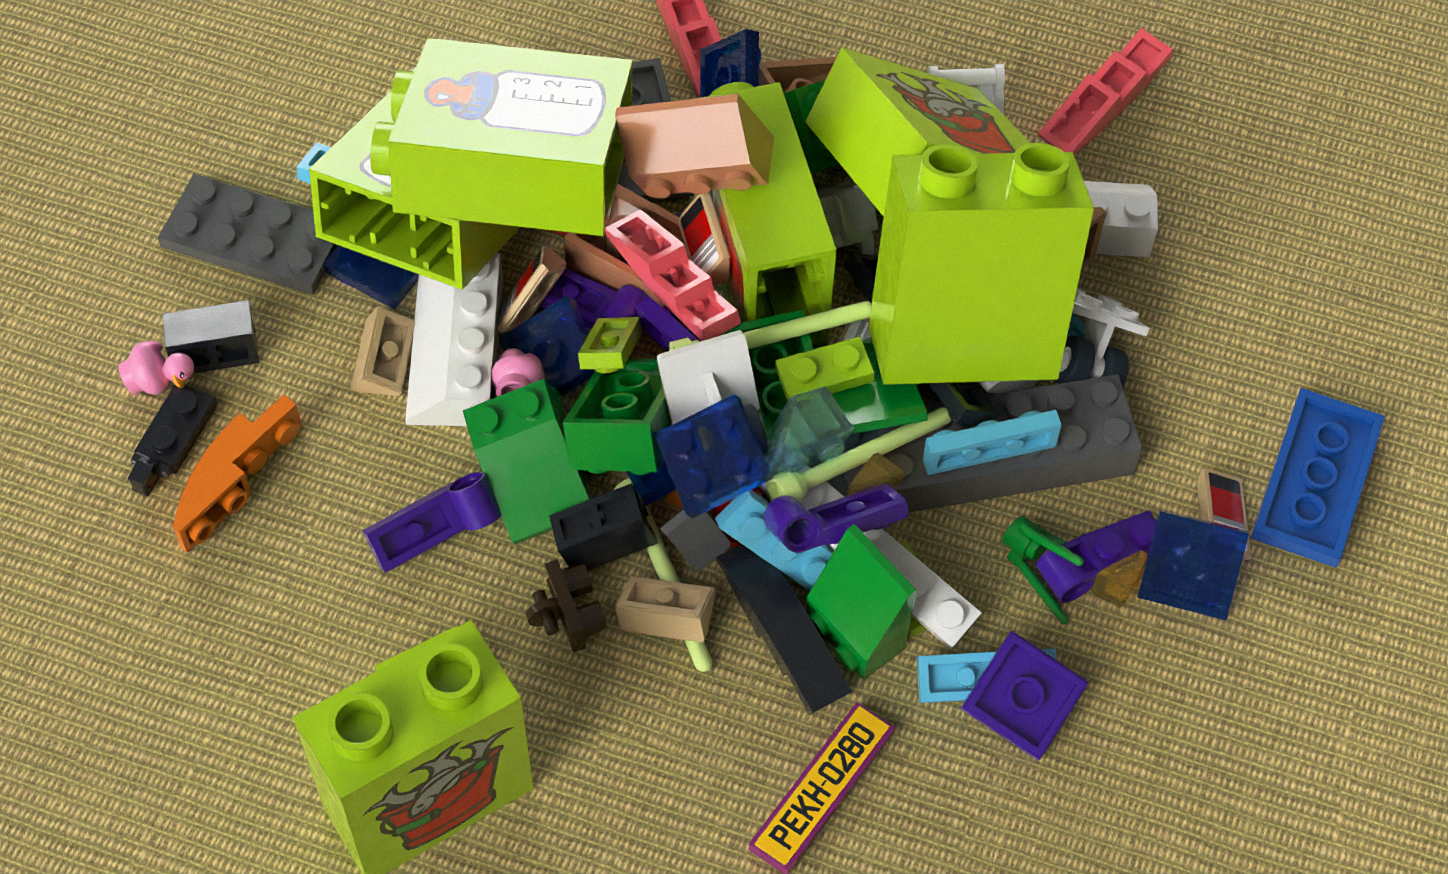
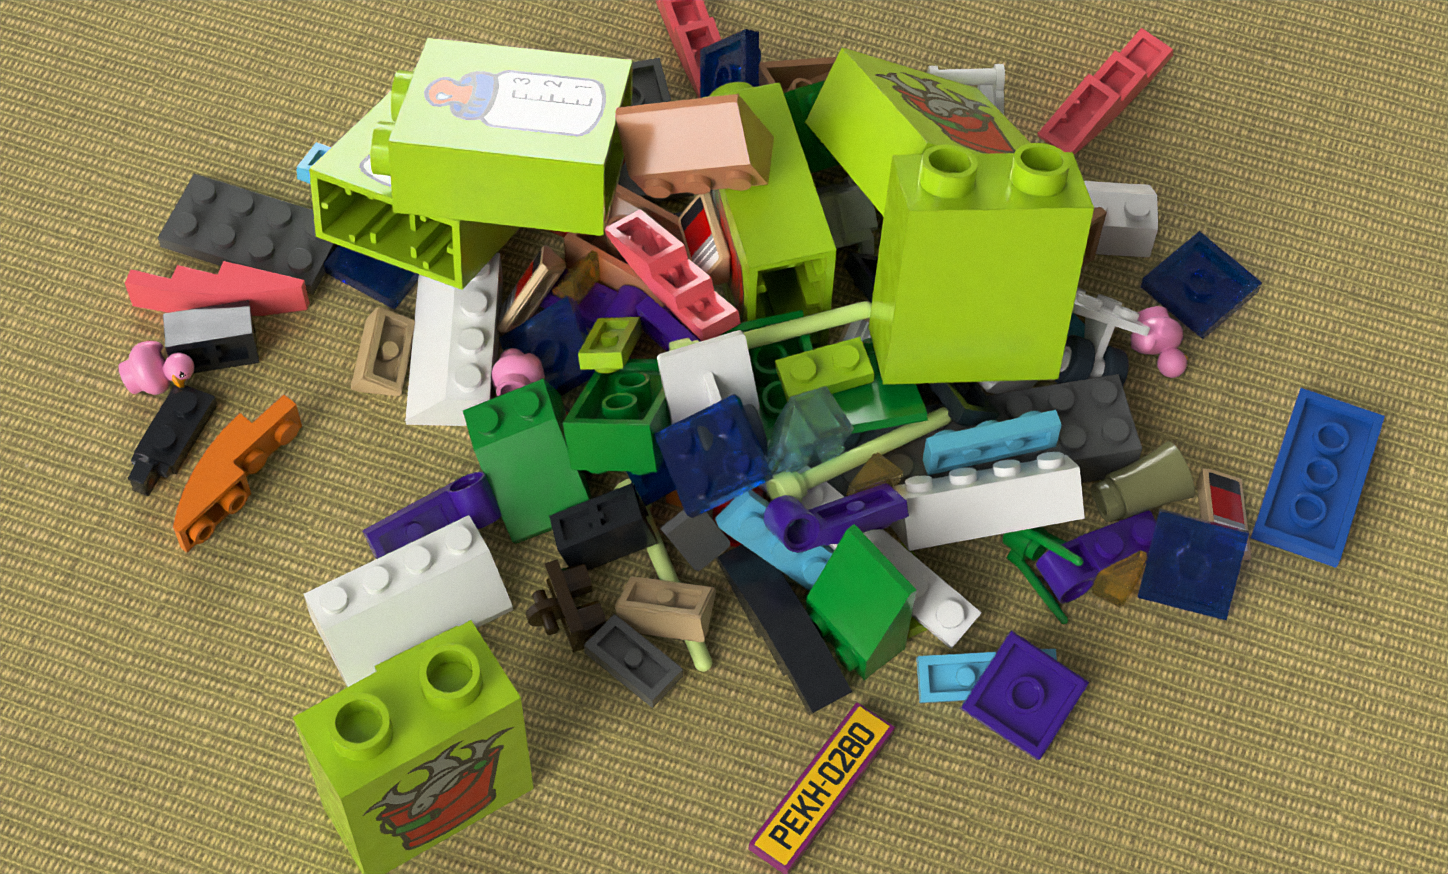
(192, 289): none -> coral slope
(408, 598): none -> white slope
(579, 278): none -> clear yellow slope
(633, 660): none -> dark grey plate
(990, 501): none -> white slope
(1144, 484): none -> olive plant
(1163, 339): none -> bright pink animal
(1201, 284): none -> clear blue plate

